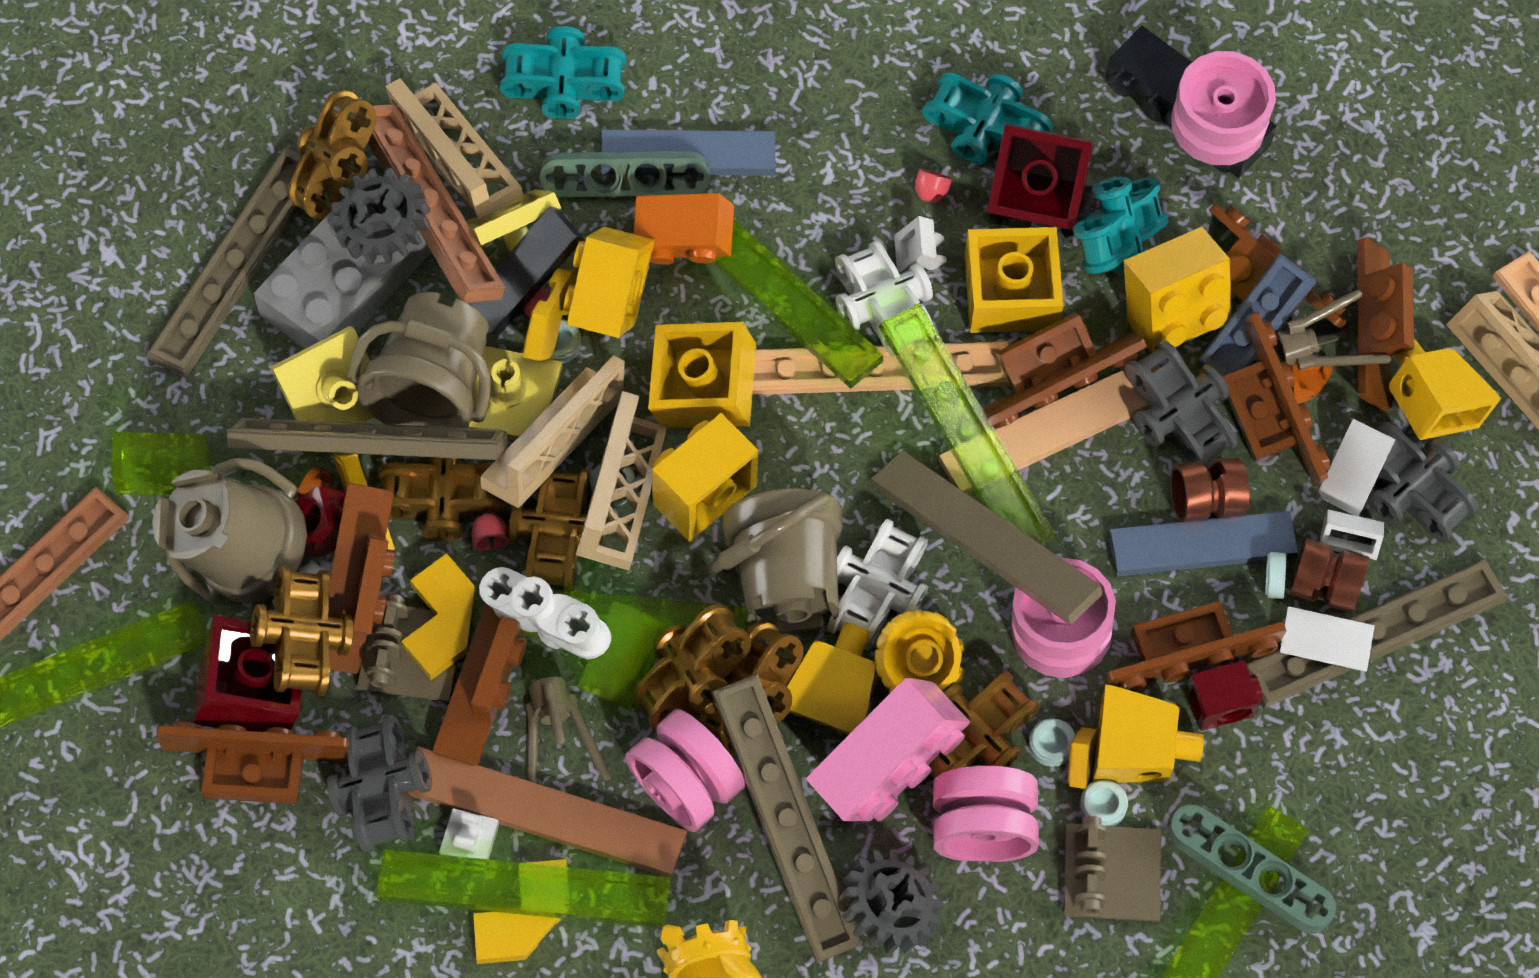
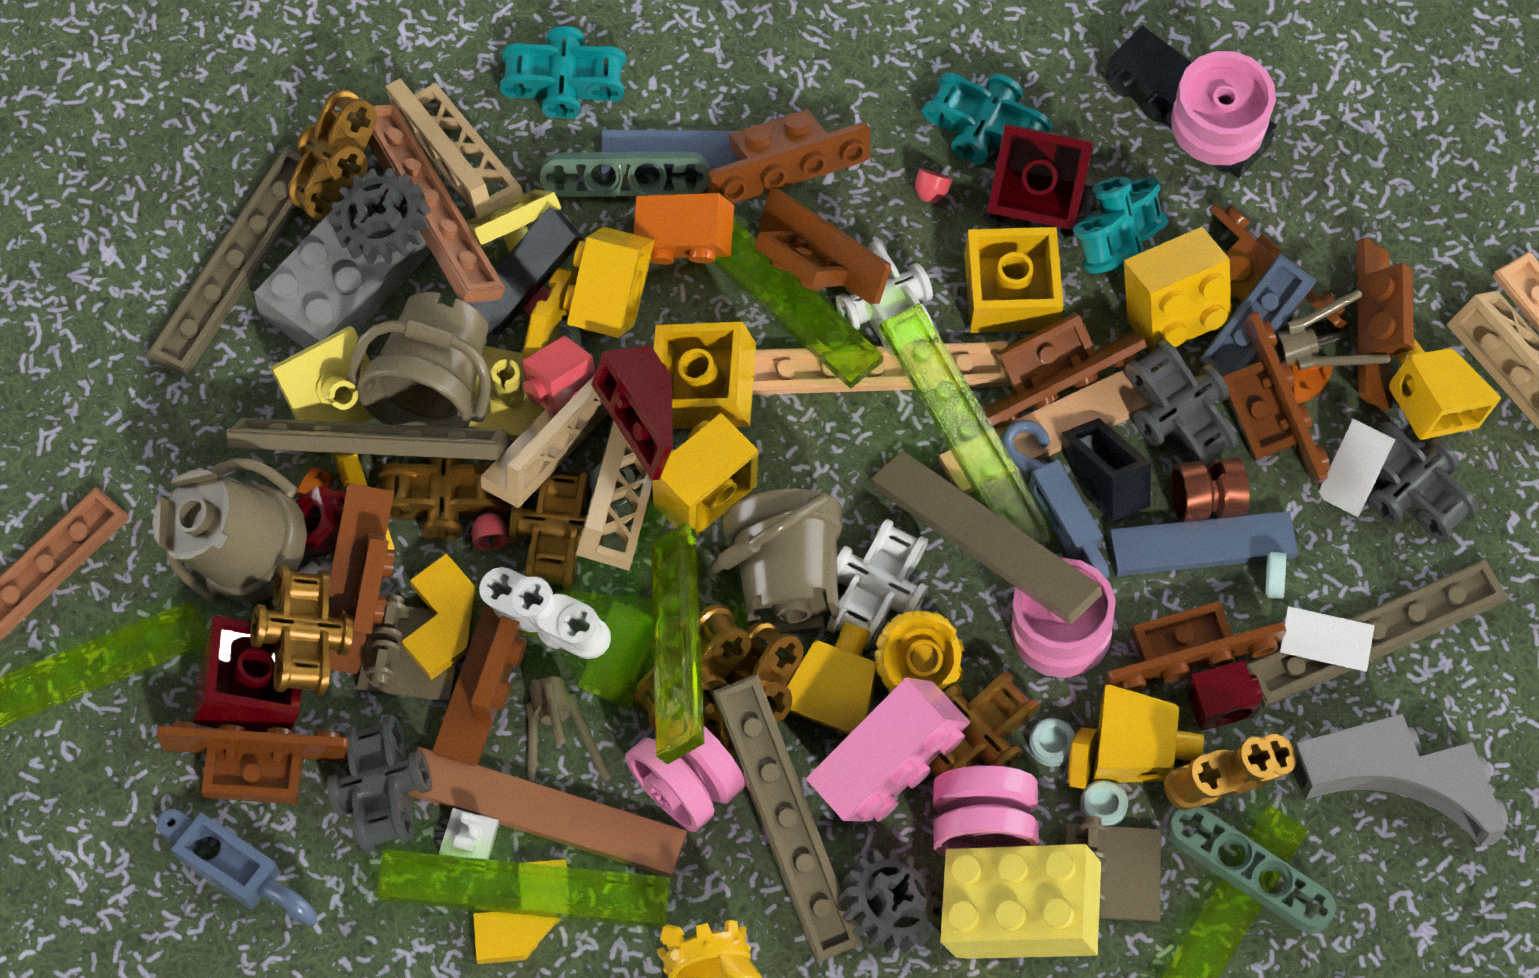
(153, 460): clear neon green brick -> none
(236, 869): none -> sand blue piece
(557, 373): none -> coral brick
(639, 399): none -> dark red slope
(677, 644): none -> clear neon green tile
(786, 154): none -> dark orange bracket
(817, 250): none -> dark orange bracket
(918, 245): white tile -> none
(1021, 901): none -> light yellow brick
(1057, 498): none -> sand blue piece
(1108, 469): none -> black slope
(1227, 771): none -> pearl gold axle
(1329, 575): copper wheel -> none
(1352, 525): white piece -> none
(1387, 759): none -> light grey arch

